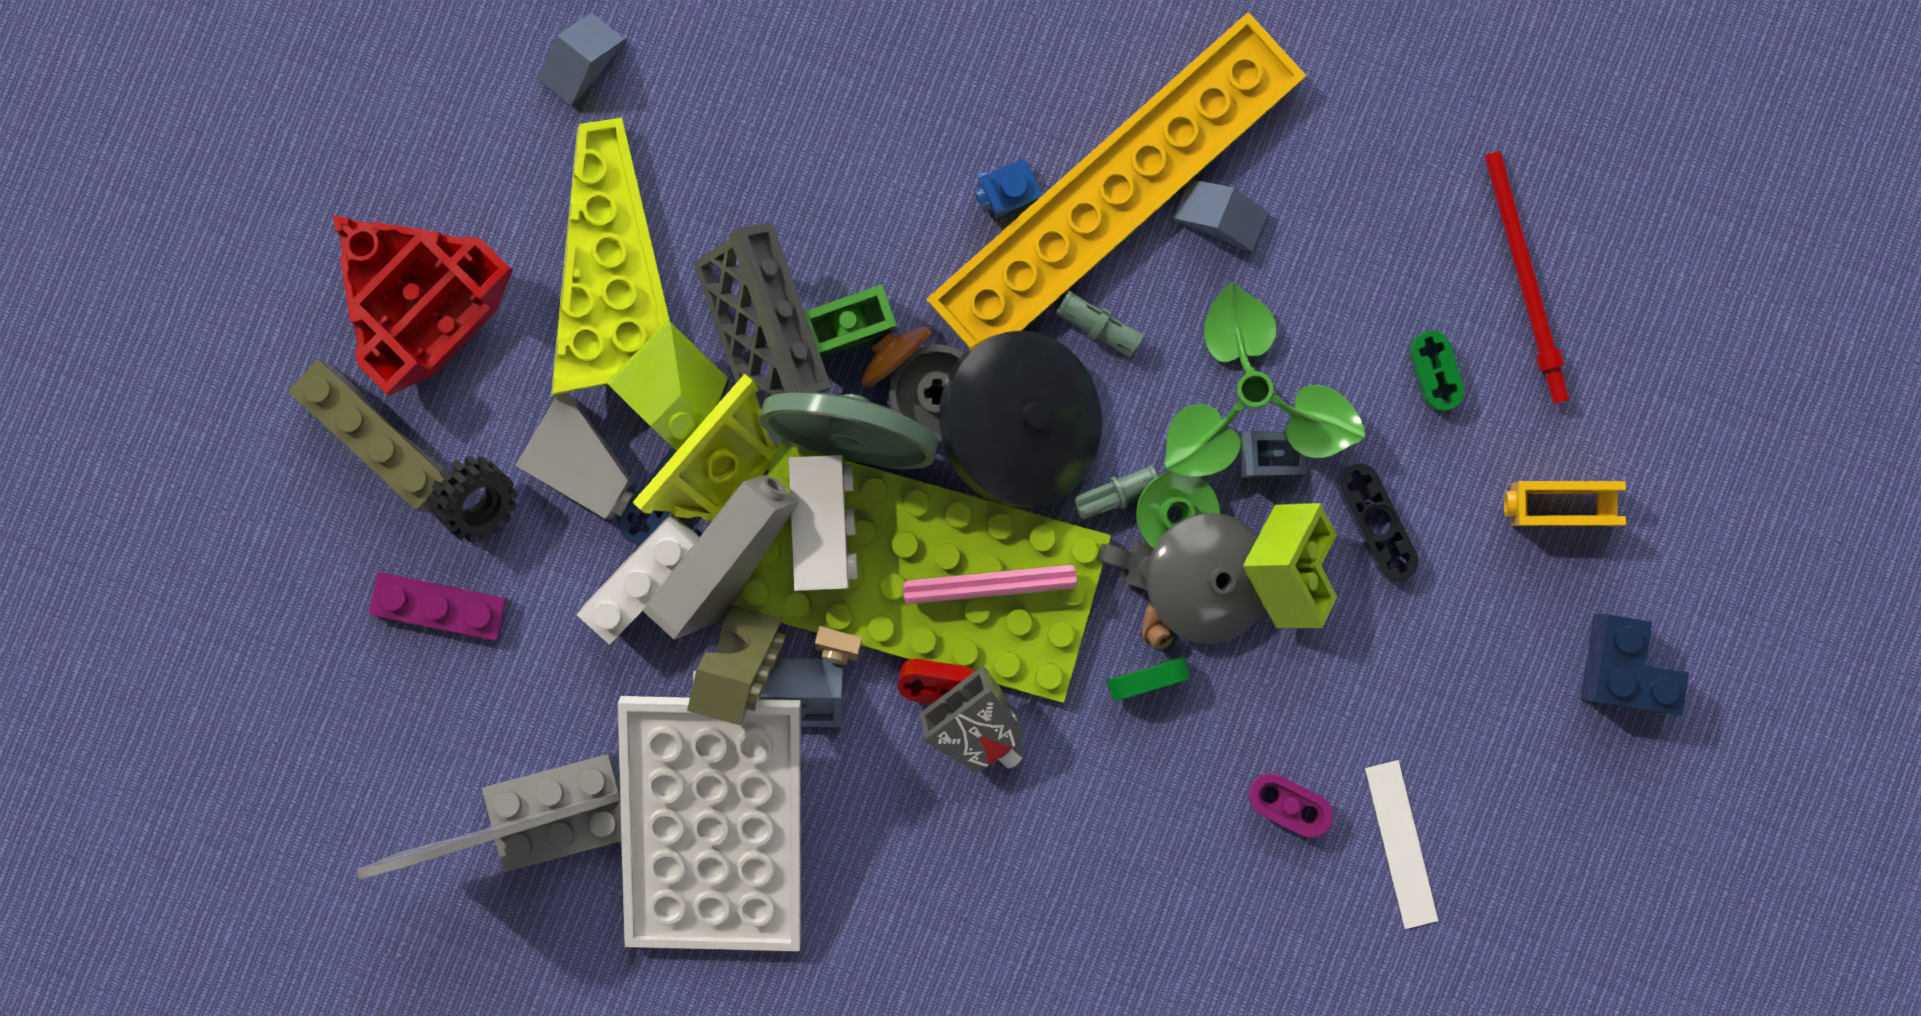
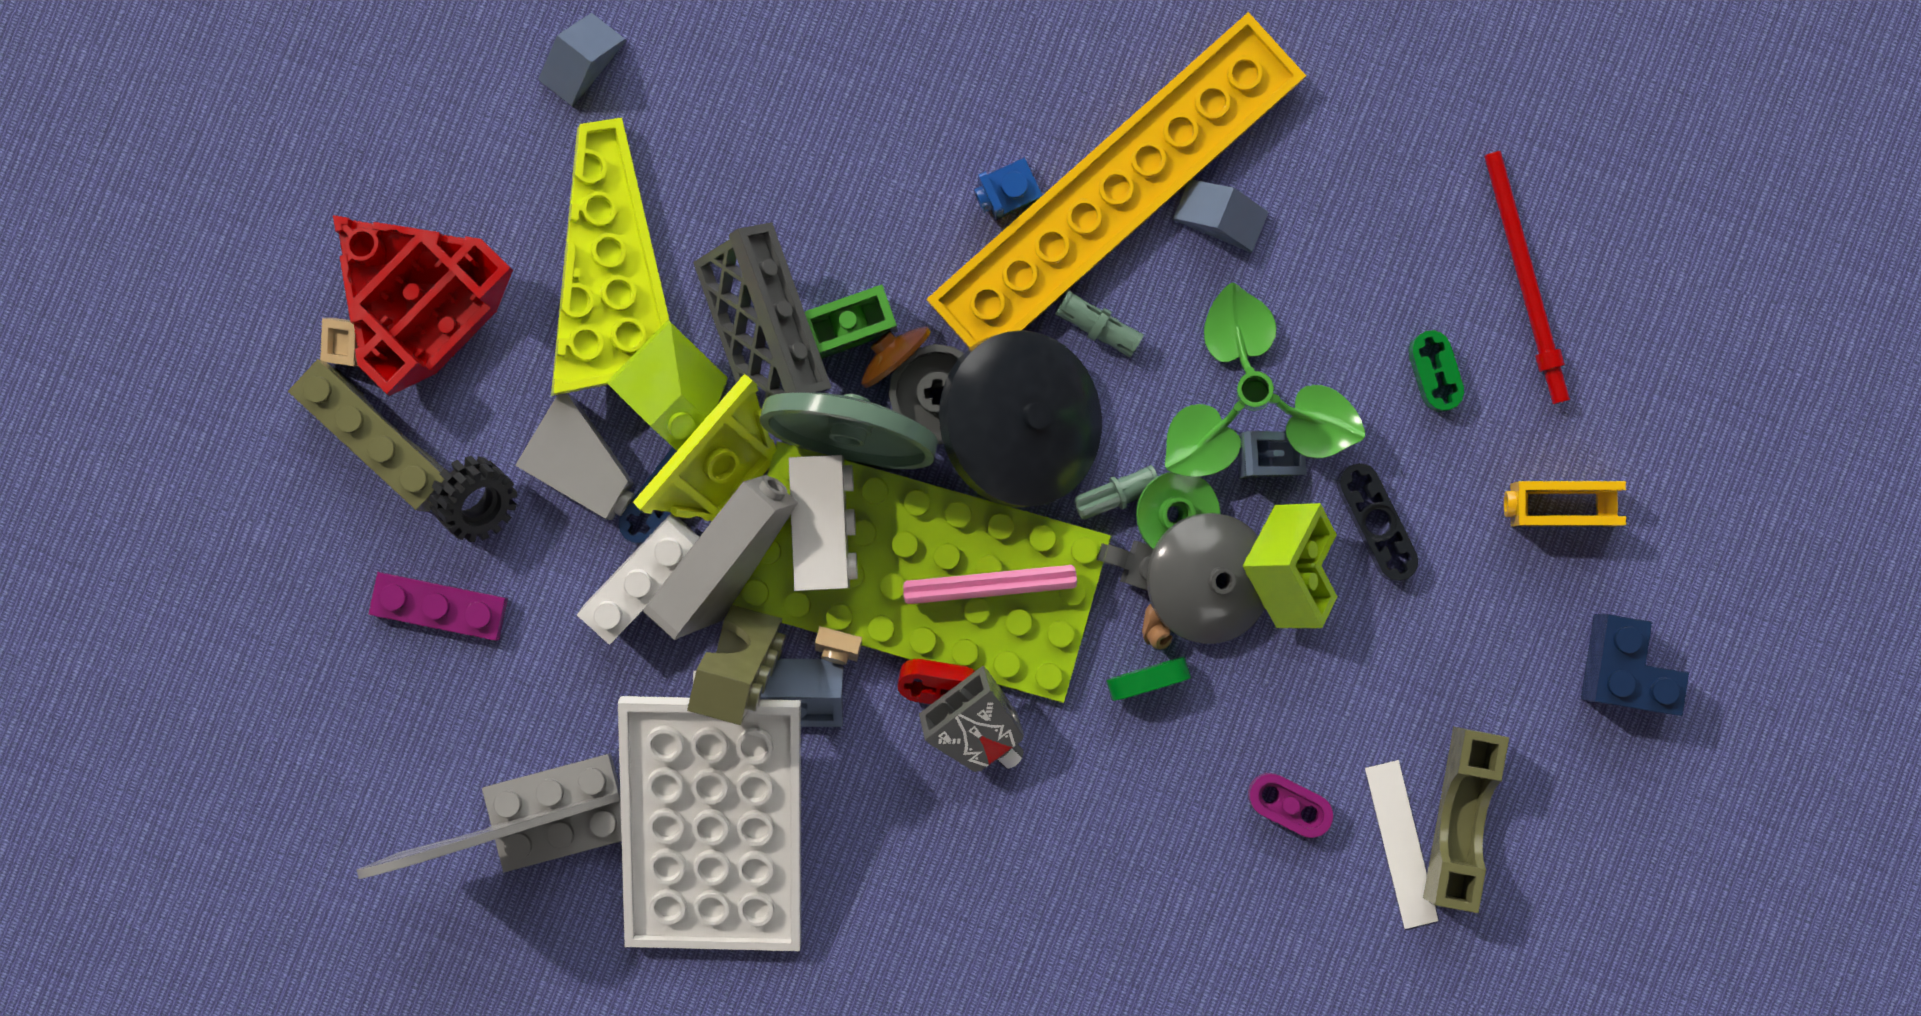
(338, 342): none -> tan plate
(1456, 856): none -> olive arch

